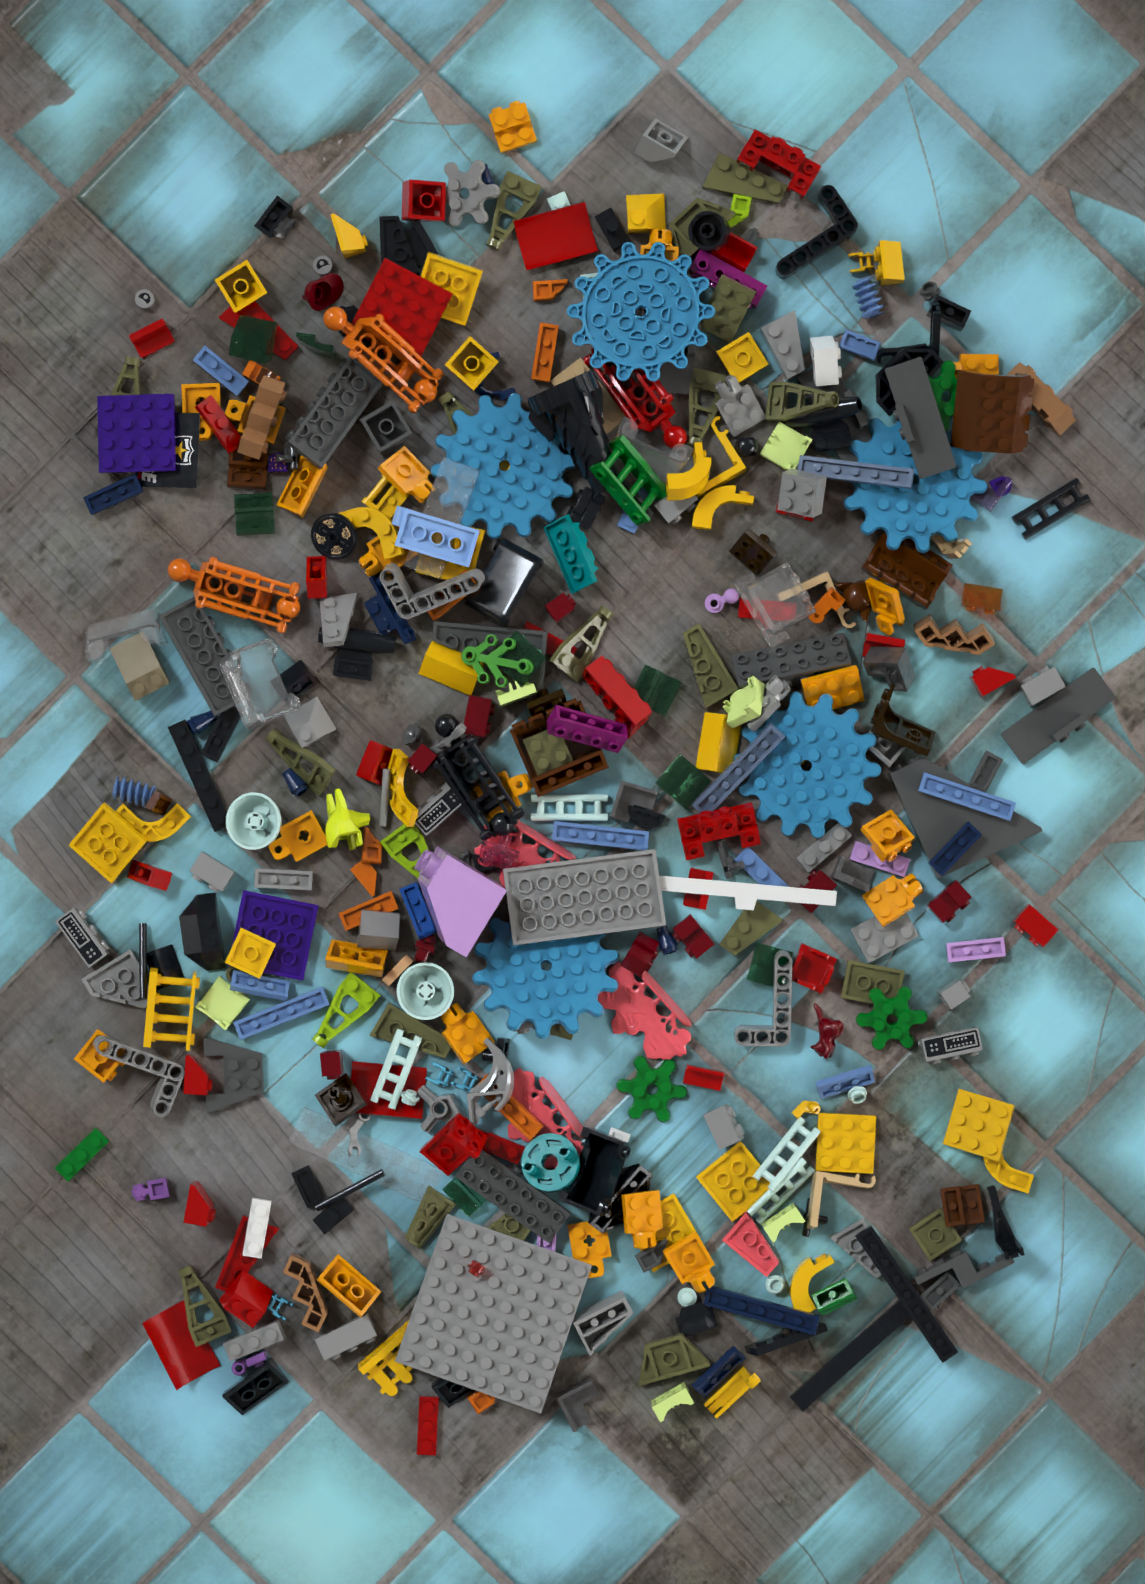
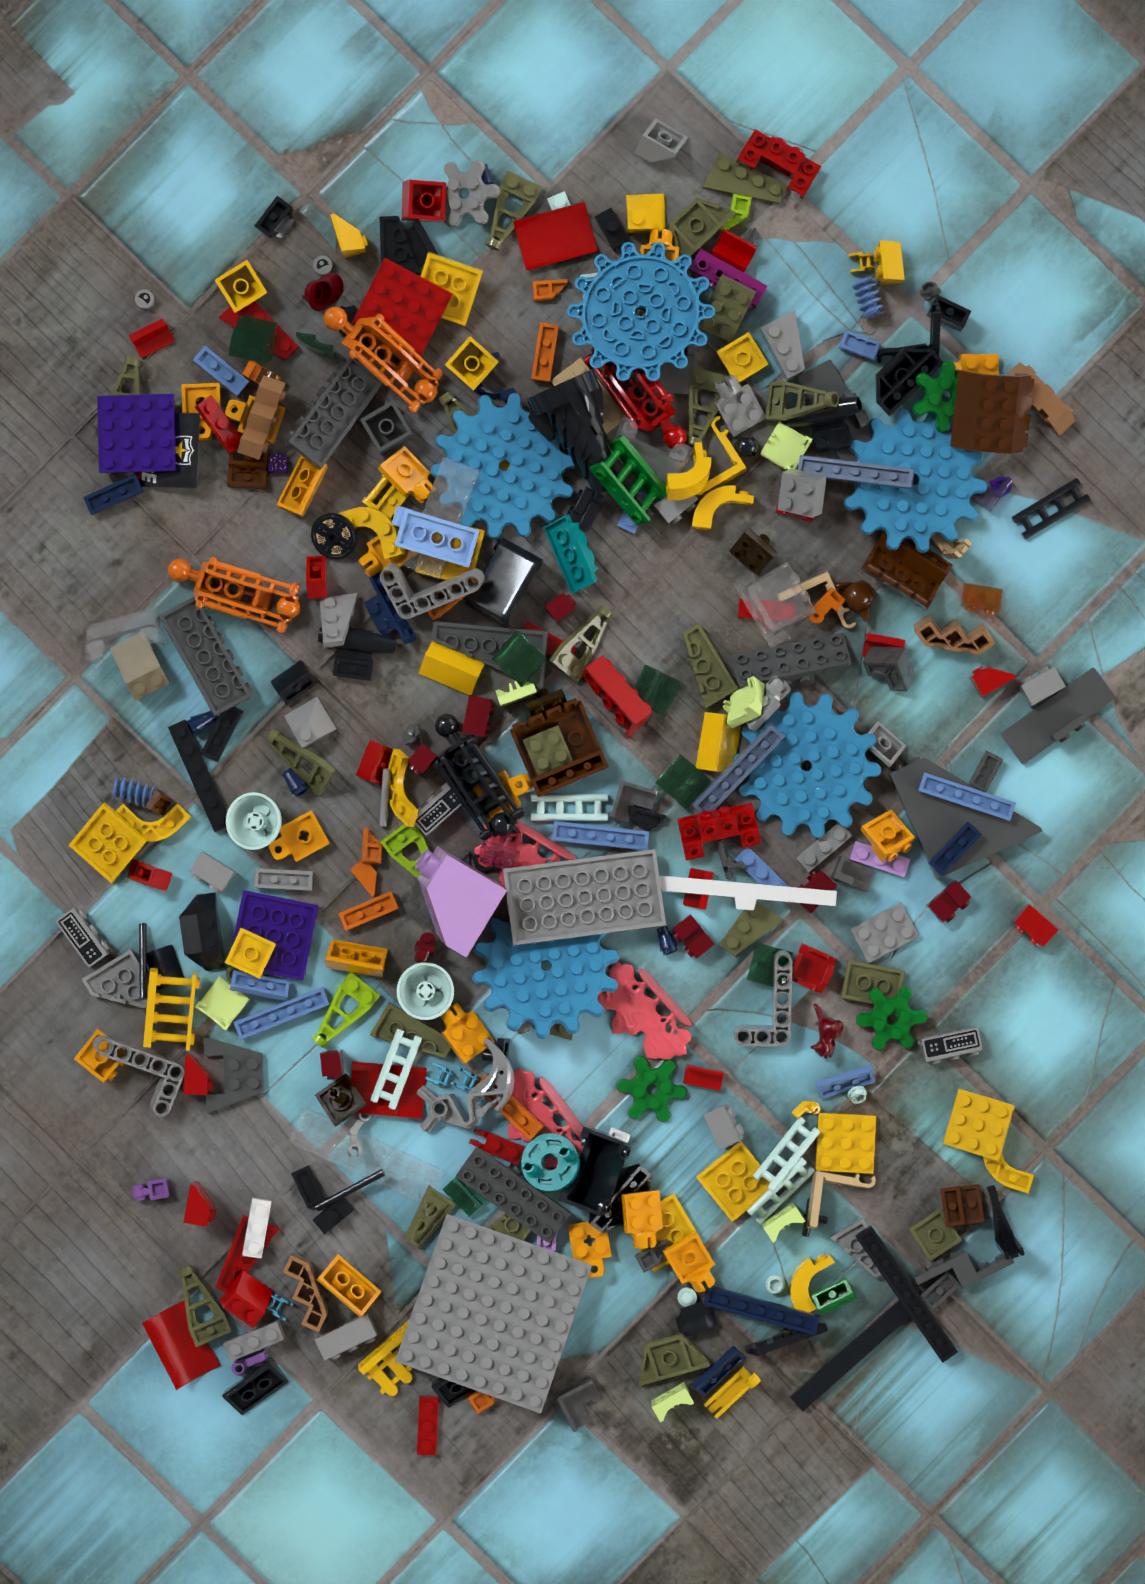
(82, 1154): green plate -> none
(254, 514): clear green slope -> none
(257, 684): clear windscreen -> none
(287, 458): dark grey hose -> none
(343, 822): neon yellow piece -> none
(378, 930): light grey slope -> none
(397, 970): light nougat beam -> none
(410, 1097): light aqua plate -> none
(418, 910): blue tile -> none
(454, 1144): red bracket -> none
(457, 732): light grey piece -> none
(476, 1268): clear red plate -> none
(493, 660): bright green plant -> none
(512, 127): light orange plate -> none
(587, 729): magenta brick -> none
(601, 1319): light grey wedge -> none
(640, 953): dark red brick -> none
(701, 224): black brick -> none
(730, 596): lavender plate -> none
(751, 1244): coral wing -> none
(821, 239): black beam -> none
(825, 357): white brick -> none
(841, 684): light orange plate -> none
(887, 604): light orange plate -> none
(892, 898): light orange plate -> none
(899, 729): dark brown bracket -> none
(920, 418): dark grey bracket -> none
(954, 993): light grey brick -> none
(975, 949): lavender plate -> none

